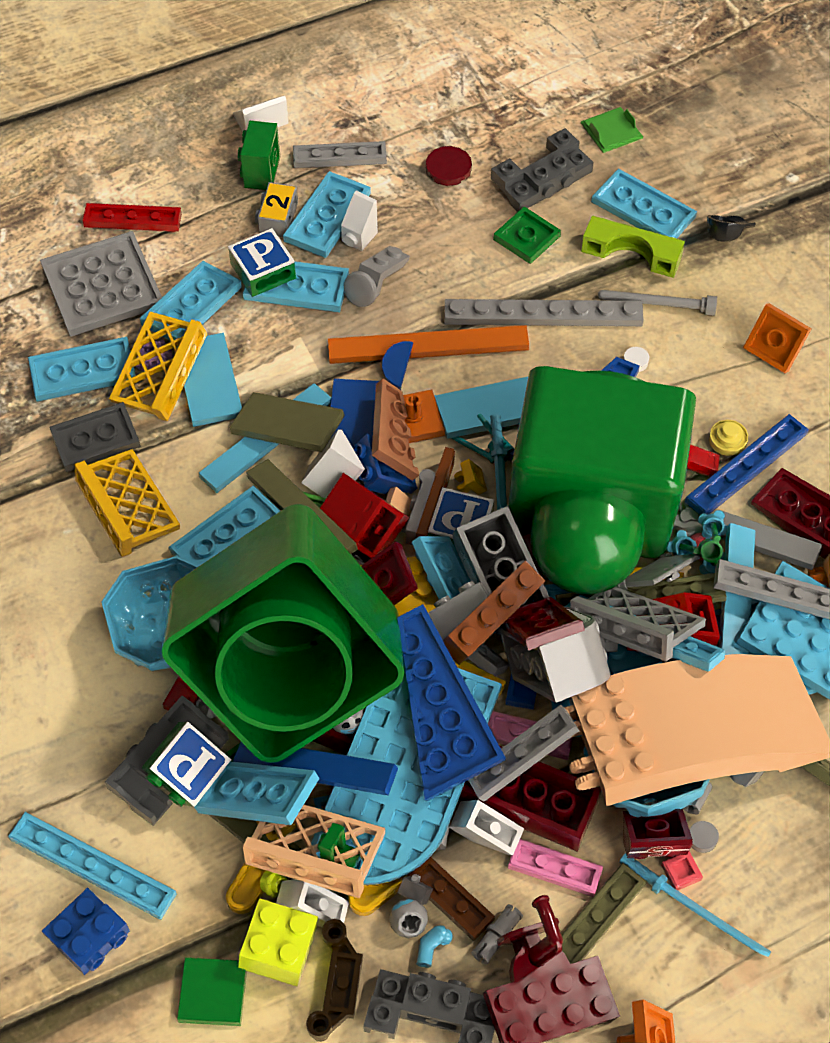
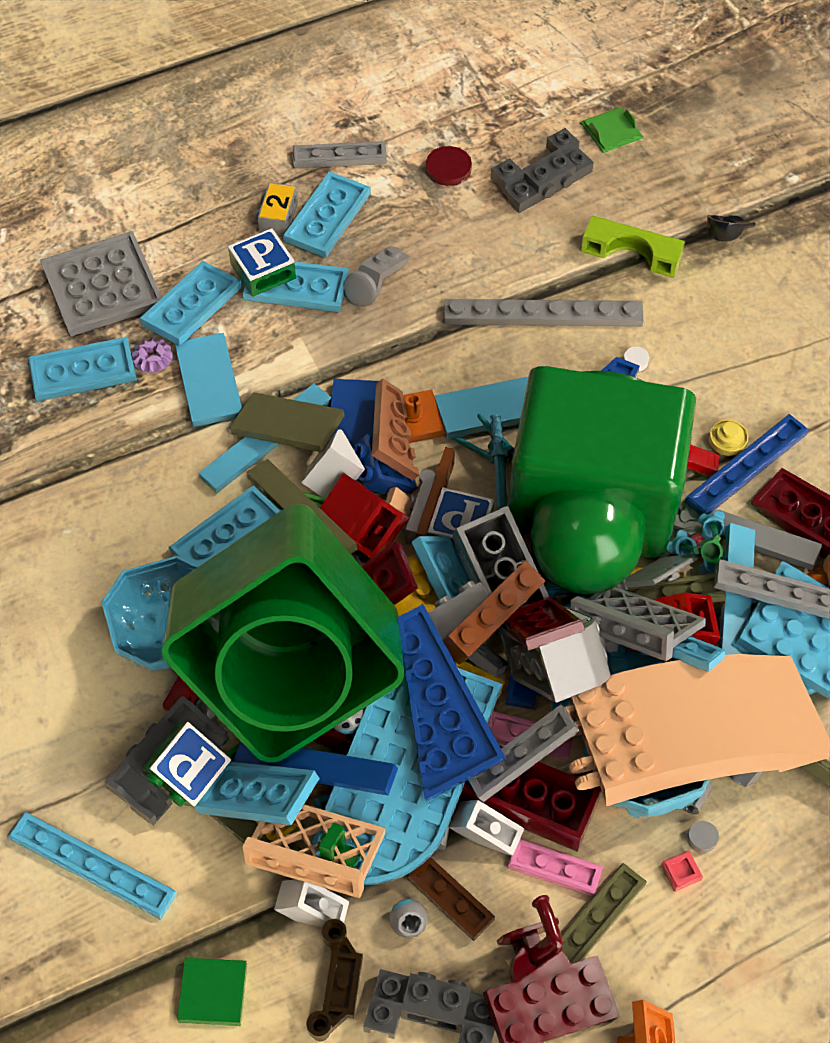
(87, 931): blue plate -> none
(95, 436): dark grey plate -> none
(108, 513): yellow fence -> none
(132, 217): red plate -> none
(178, 366): yellow fence -> none
(245, 889): yellow tile -> none
(259, 154): green brick -> none
(269, 111): white slope -> none
(271, 883): neon yellow plate -> none
(278, 942): neon yellow brick -> none
(360, 221): white slope -> none
(374, 897): yellow tile -> none
(396, 362): blue tile -> none
(414, 889): flat silver piece -> none
(428, 942): medium azure arm -> none
(430, 343): orange tile -> none
(472, 477): yellow tile -> none
(503, 925): light grey pin -> none
(527, 235): green tile -> none
(643, 205): medium azure tile -> none
(656, 835): dark red slope -> none
(659, 884): medium azure sword -> none
(705, 305): light grey piece -> none
(777, 338): orange tile -> none

